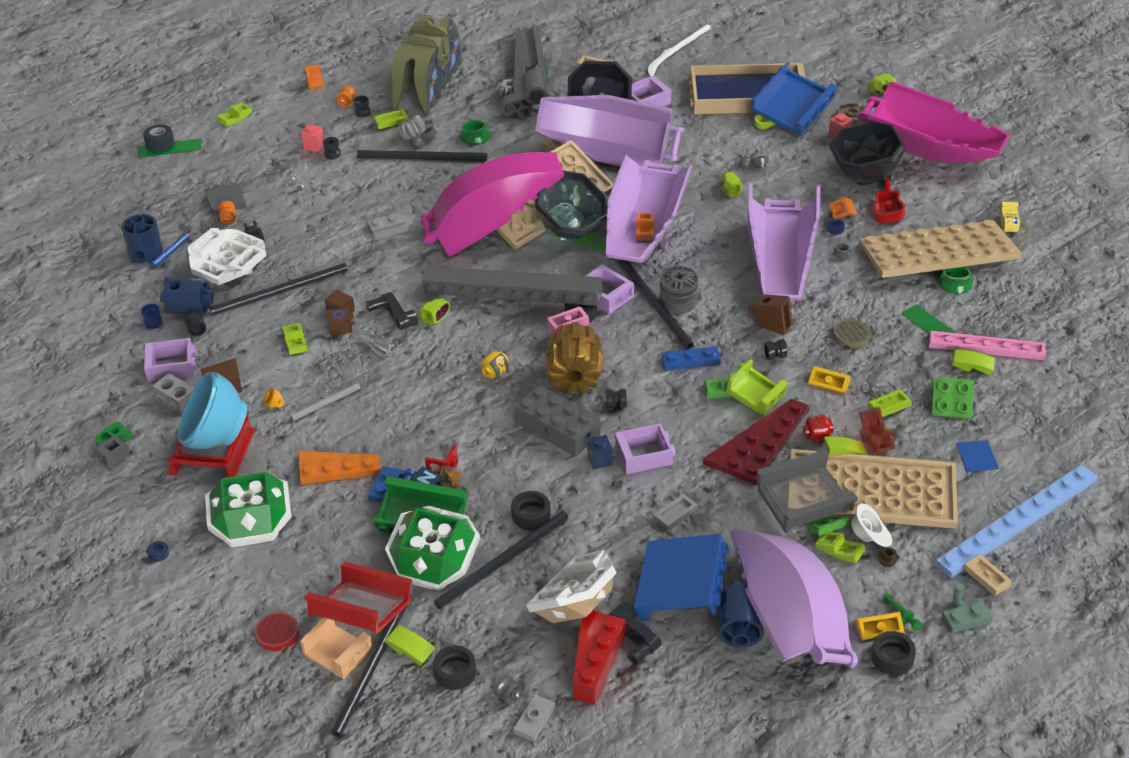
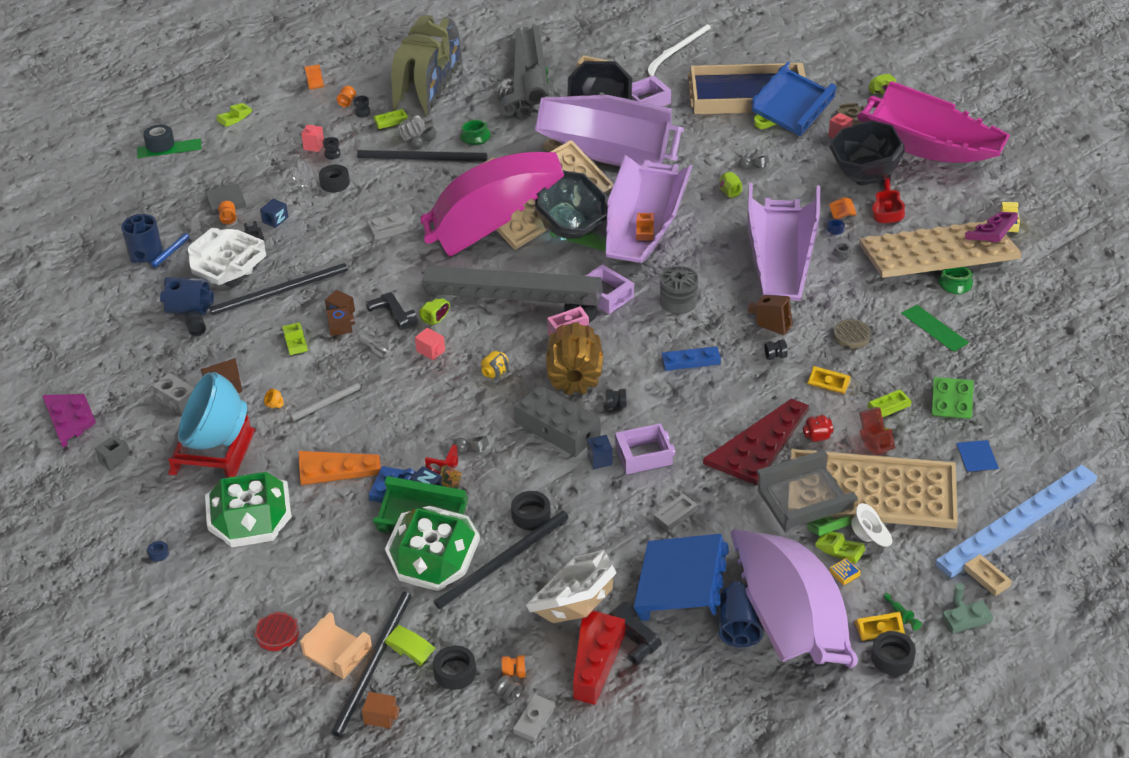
(69, 415): none -> magenta wing
(115, 429): green plate -> none
(151, 316): clear blue wheel -> none
(169, 349): lavender window -> none
(274, 213): none -> dark blue brick
(334, 178): none -> black tyre
(363, 598): red piece -> none
(380, 710): none -> dark orange brick
(430, 343): none -> coral brick
(477, 444): none -> dark grey plate
(508, 666): none -> orange wheel
(656, 303): black piece -> none
(716, 388): bright green tile -> none
(755, 389): lime panel -> none
(843, 445): lime slope -> none
(845, 571): none -> yellow tile
(888, 557): dark brown plate -> none
(970, 359): lime slope -> none
(987, 345): bright pink tile -> none
(995, 227): none -> magenta wing

